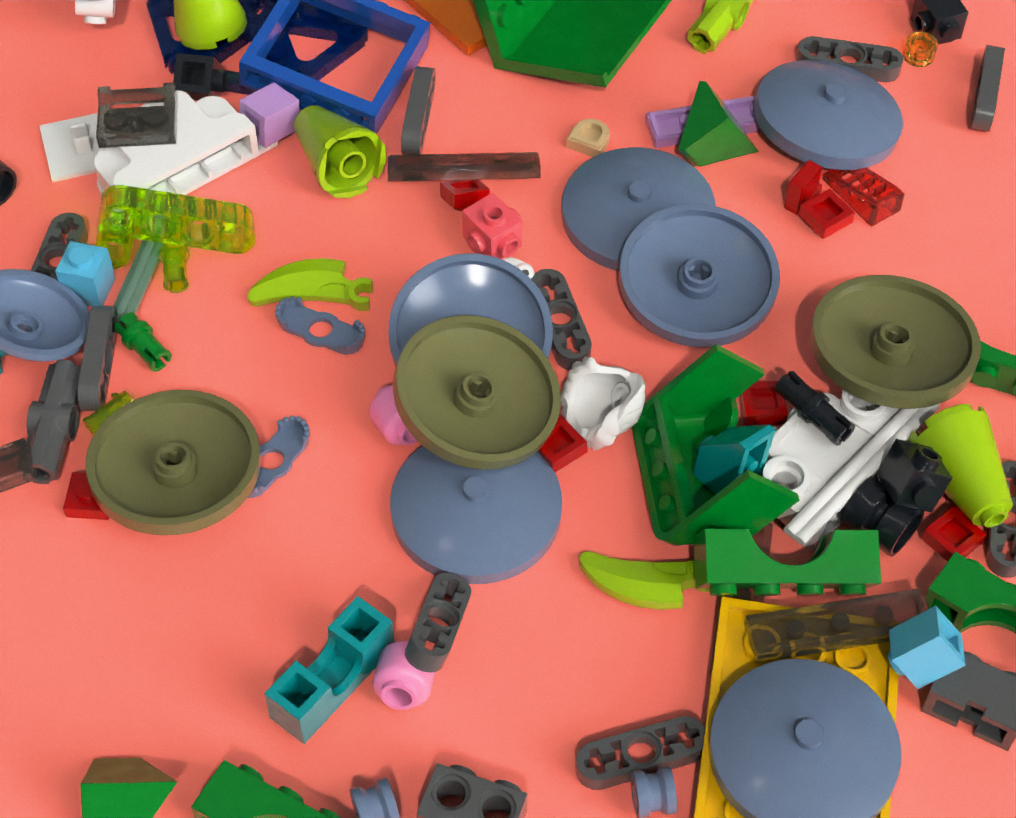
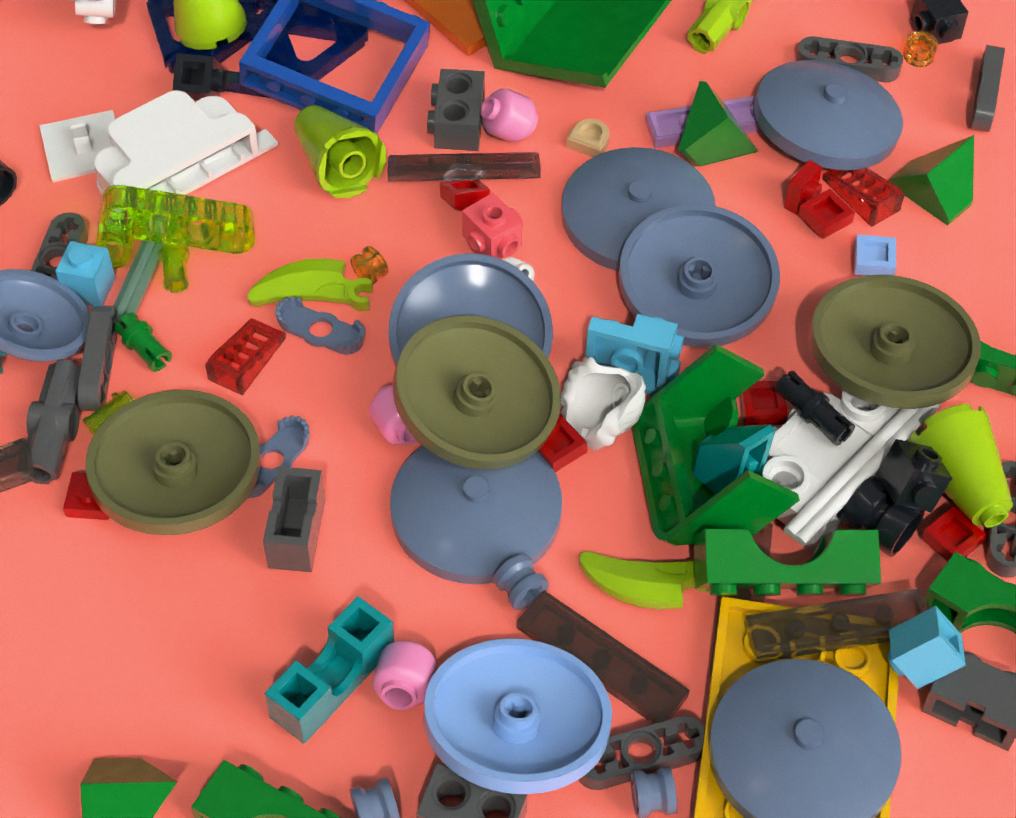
(137, 124): clear smoke plate -> none
(240, 378): none -> clear red slope
(271, 112): lavender brick -> none
(294, 519): none -> dark grey brick
(369, 264): none -> clear yellow bush
(418, 110): dark grey beam -> none
(426, 629): dark grey beam -> none
(457, 109): none -> dark grey brick
(509, 115): none -> bright pink head
(517, 716): none -> light blue dish
(520, 581): none -> sand blue wheel
(565, 304): dark grey beam -> none
(617, 666): none -> clear smoke tile
(645, 348): none -> medium azure plate
(874, 255): none -> light blue plate
(941, 180): none -> green slope

